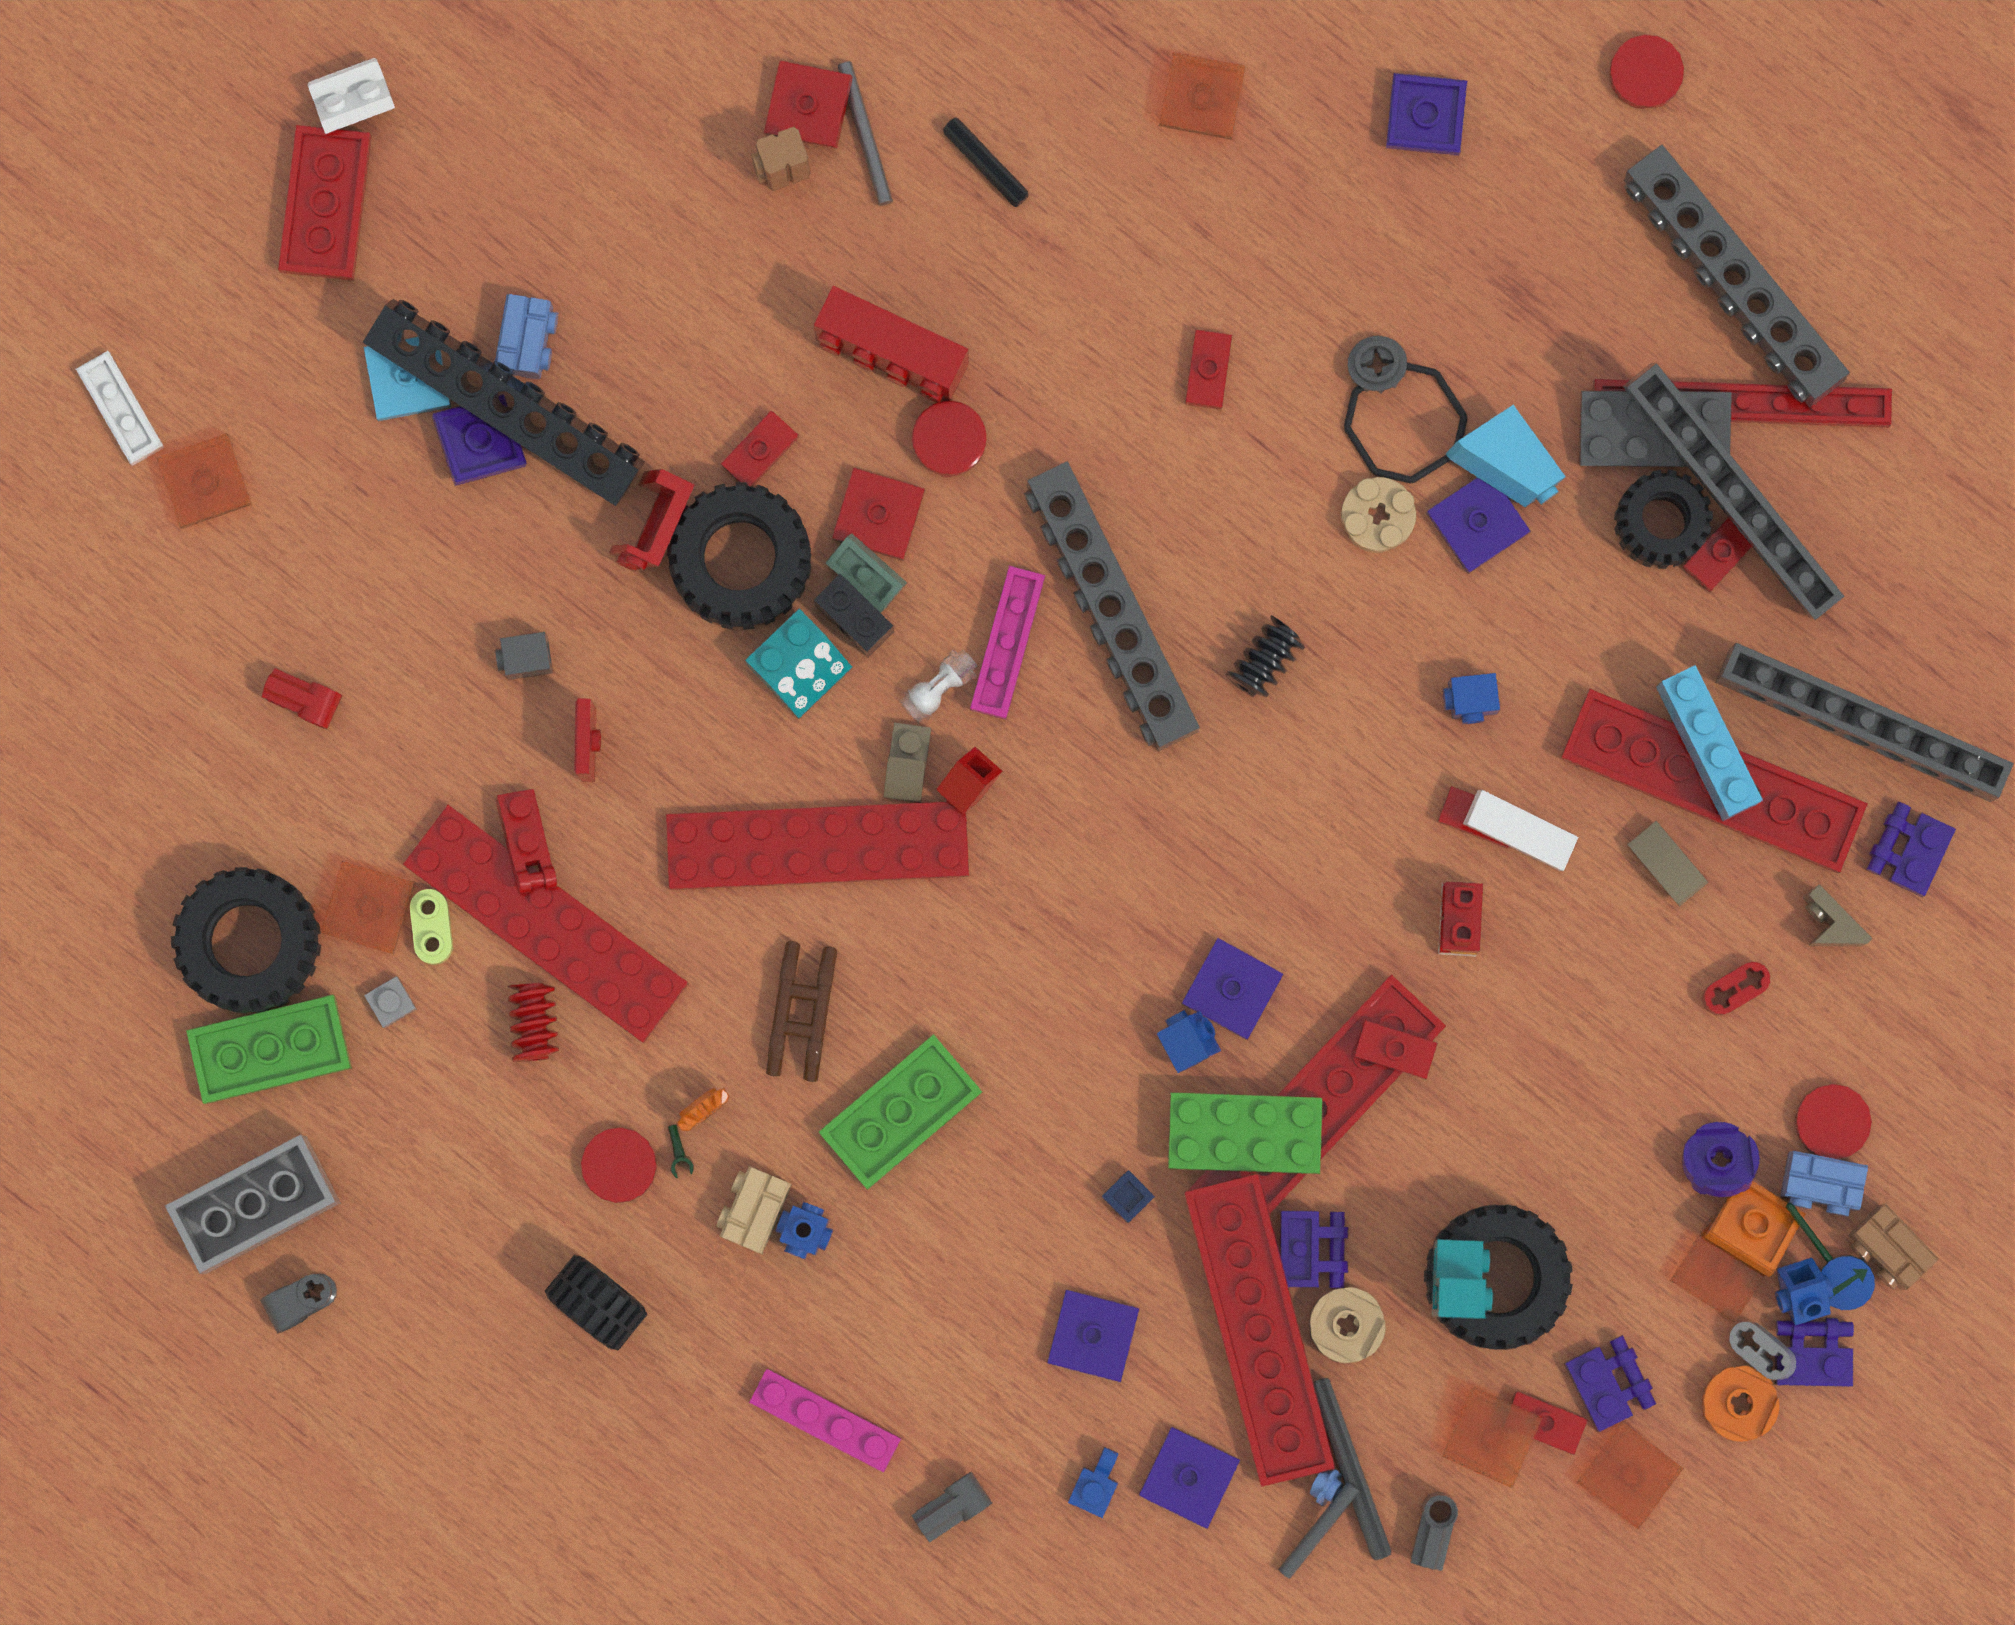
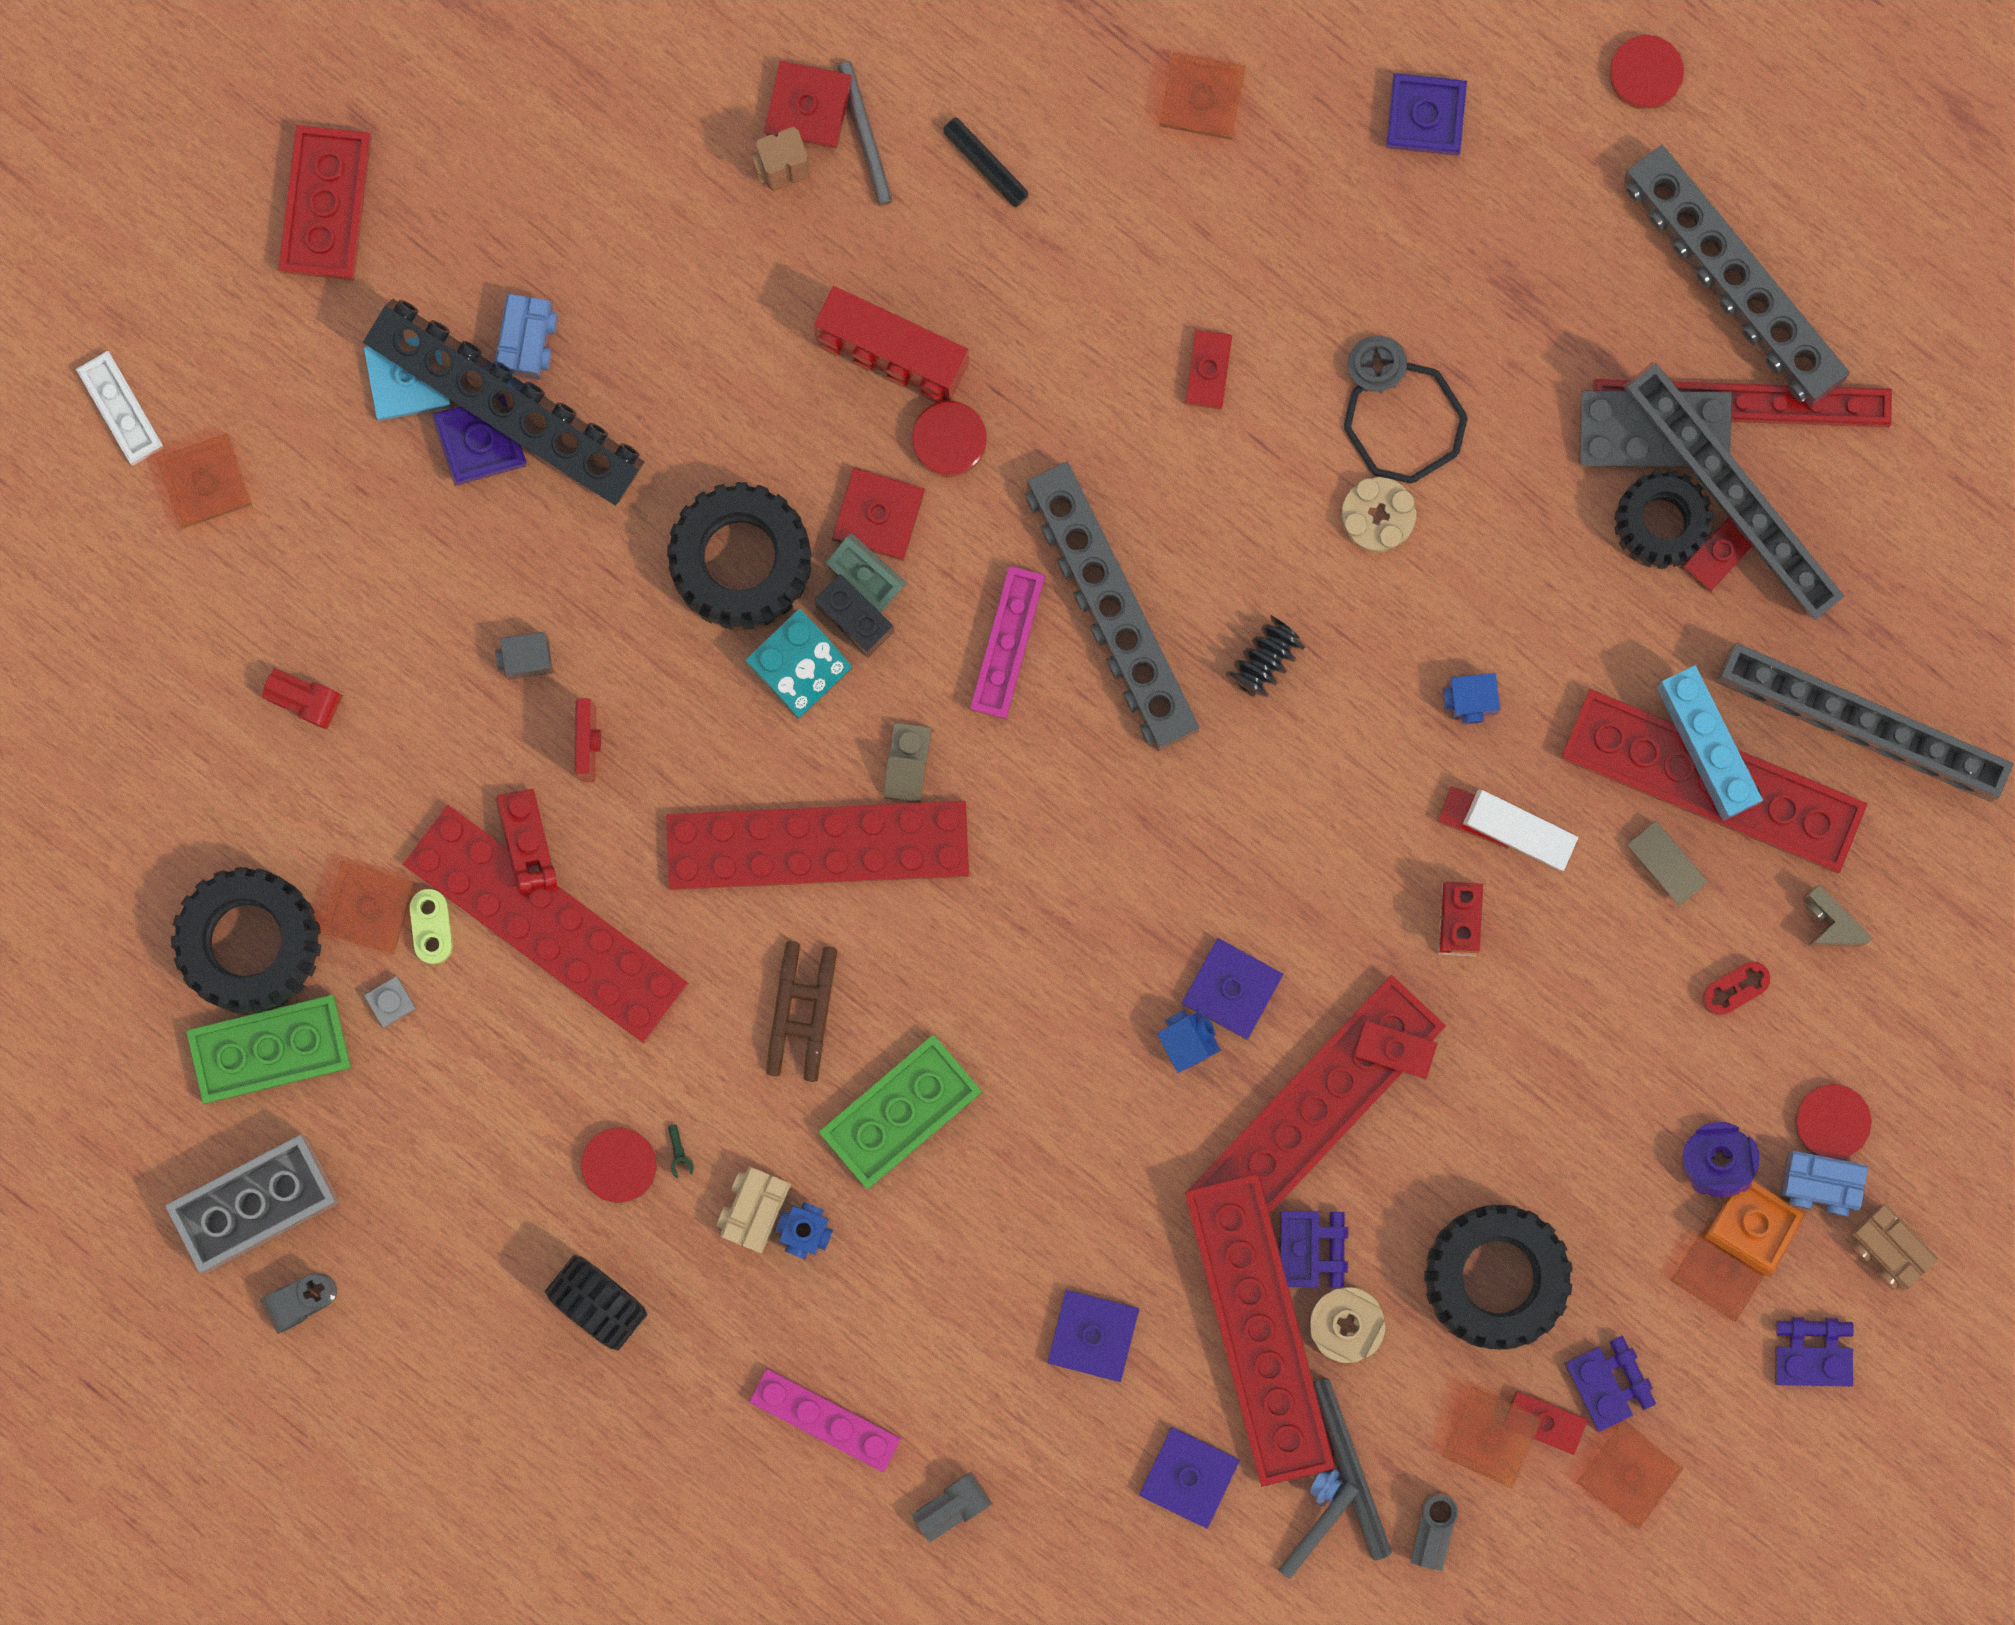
(351, 95): white bracket -> none
(532, 1022): red piece -> none
(661, 523): red panel -> none
(702, 1108): orange gear -> none
(760, 449): red plate -> none
(926, 697): clear piece -> none
(969, 780): red brick -> none
(1094, 1488): blue plate -> none
(1128, 1196): dark blue plate -> none
(1245, 1133): bright green plate -> none
(1459, 1281): teal brick -> none
(1478, 523): dark purple plate -> none
(1509, 459): medium azure slope -> none
(1720, 1412): orange plate -> none
(1757, 1357): light grey beam -> none
(1809, 1296): blue brick -> none
(1849, 1276): blue piece -> none
(1920, 855): dark purple plate -> none

